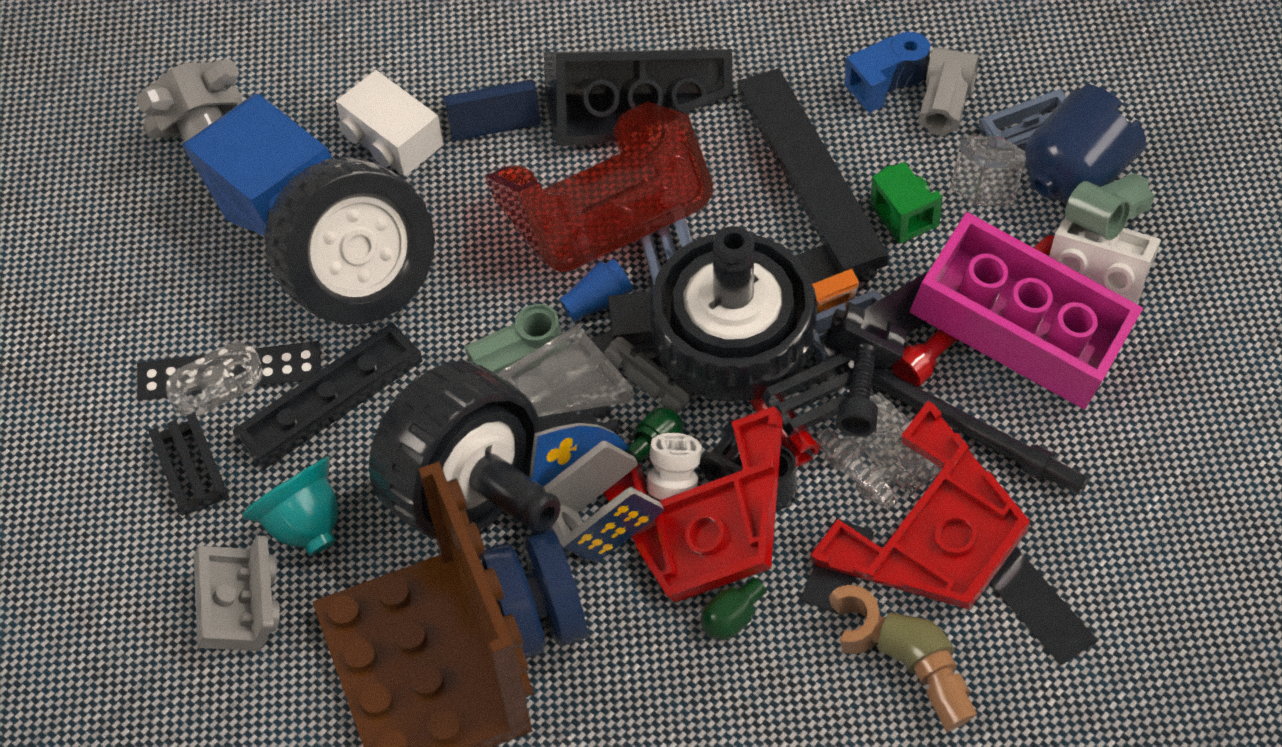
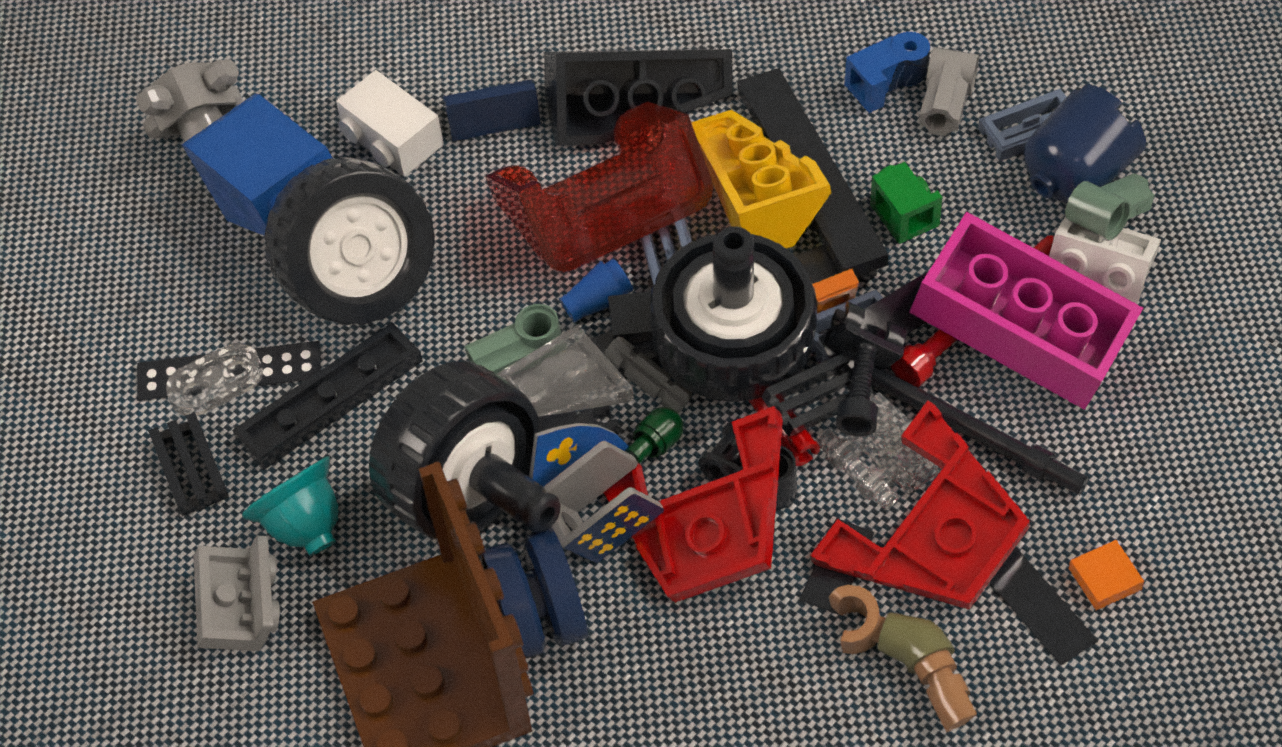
(674, 464): white wheel -> none
(731, 610): dark green cylinder -> none
(760, 179): none -> yellow wedge
(988, 170): clear panel -> none
(1106, 575): none -> orange tile

